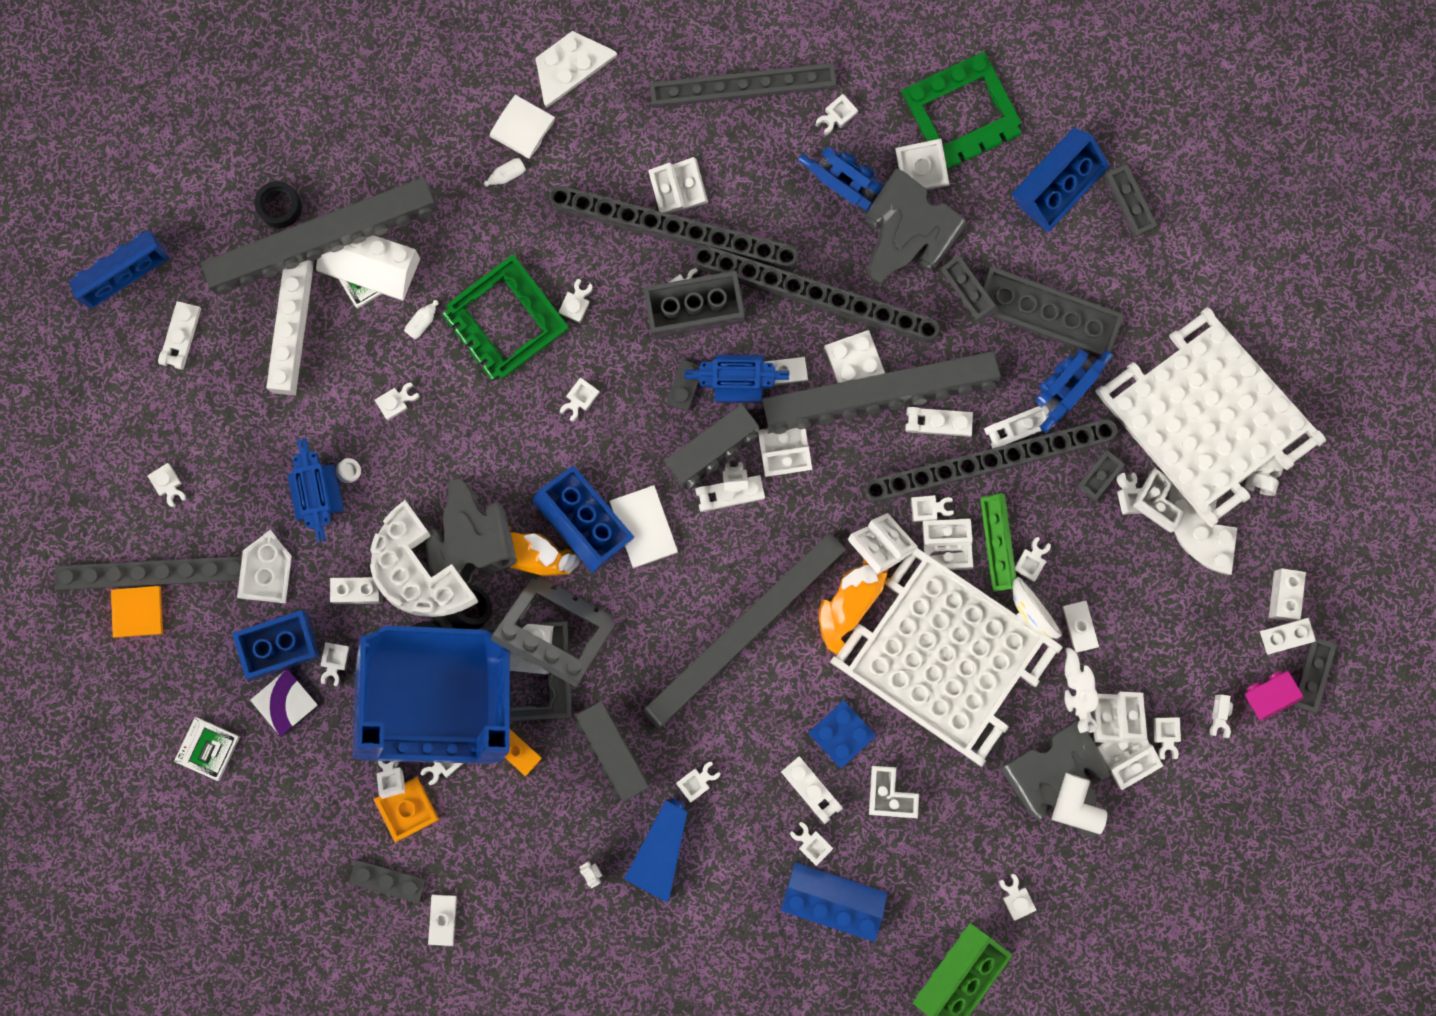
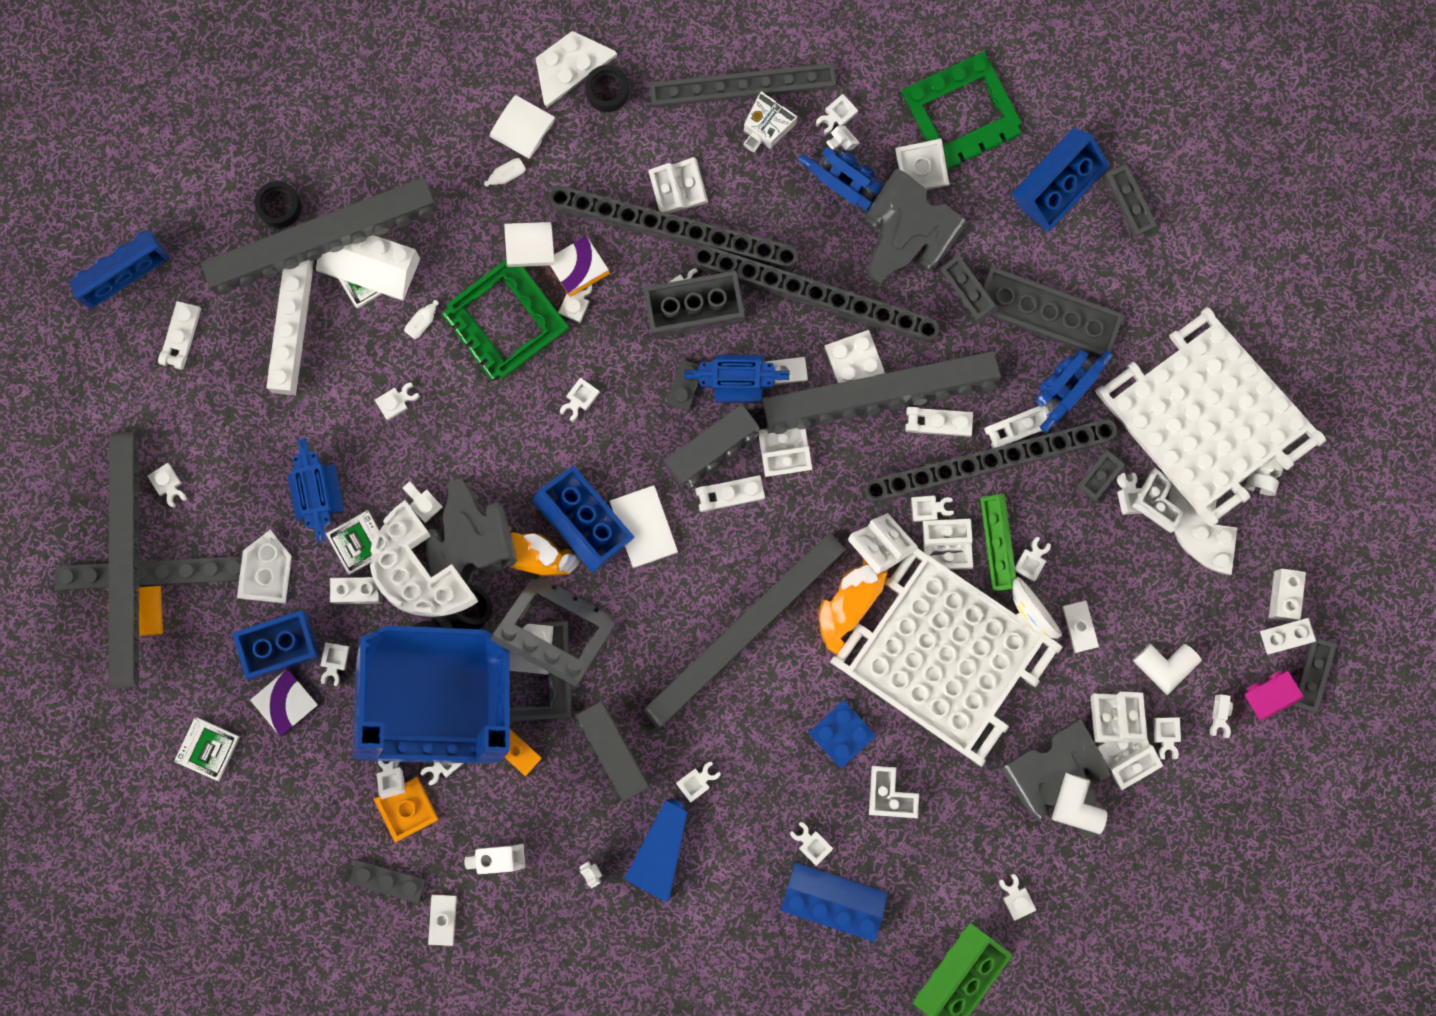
(123, 560): none -> dark grey beam
(348, 470): white tile -> none
(354, 541): none -> tile
(424, 504): none -> white plate
(504, 859): none -> white torso
(529, 244): none -> white slope
(578, 266): none -> tile
(602, 71): none -> black tyre
(735, 478): white plate -> none
(767, 123): none -> torso
(811, 789): white plate -> none
(842, 138): none -> white plate
(1086, 696): white piece -> none
(1169, 672): none -> white brick

